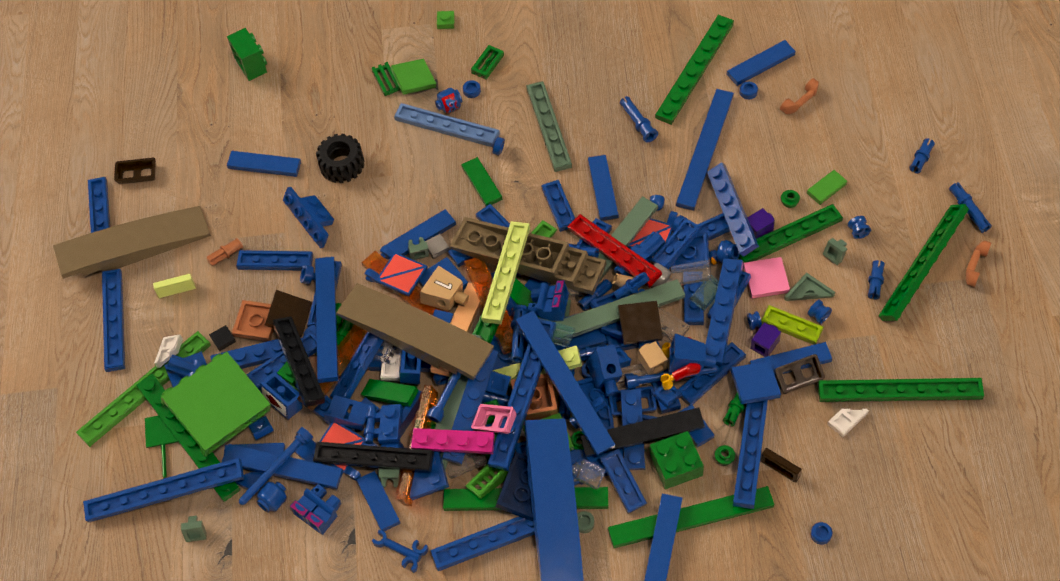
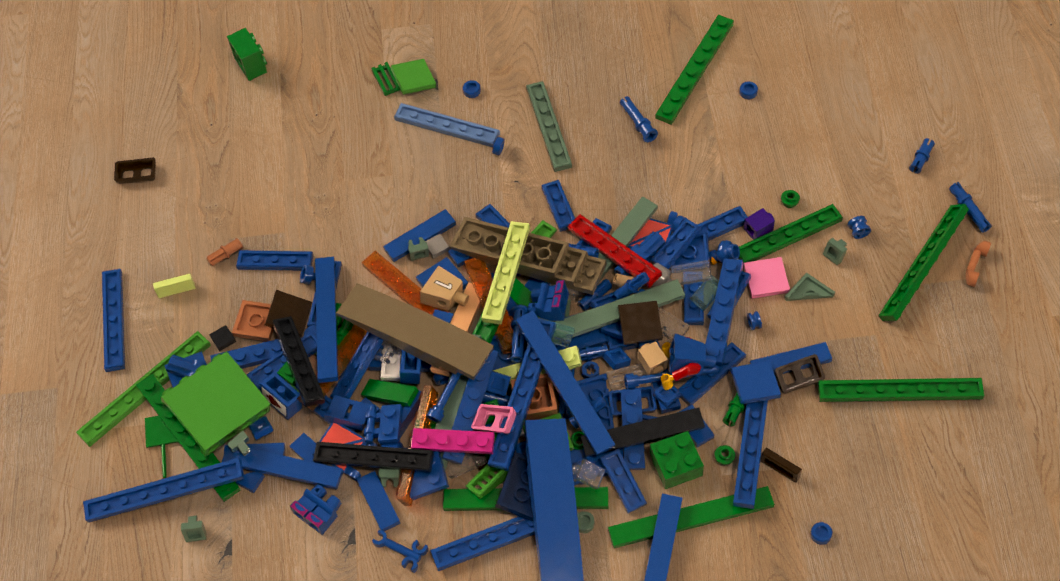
(98, 204): blue tile -> none
(130, 242): dark tan slope -> none
(169, 346): white tile -> none
(239, 443): none -> sand green tile
(264, 163): blue tile -> none
(271, 496): blue head -> none
(302, 437): blue piece -> none
(310, 214): blue bracket -> none
(343, 169): black tyre -> none
(399, 273): flag -> none
(445, 19): bright green plate -> none
(448, 100): blue head -> none
(481, 181): green tile -> none
(487, 68): green tile -> none
(603, 188): blue tile -> none
(605, 368): blue torso -> none
(658, 200): blue hinge -> none
(704, 149): blue tile -> none
(732, 209): blue plate -> none
(760, 62): blue tile -> none
(765, 339): dark purple brick -> none
(790, 107): nougat bar -> none
(792, 325): lime tile -> none
(819, 311): blue wheel -> none
(826, 187): bright green tile -> none
(846, 420): white tile -> none
(876, 279): blue pin -> none

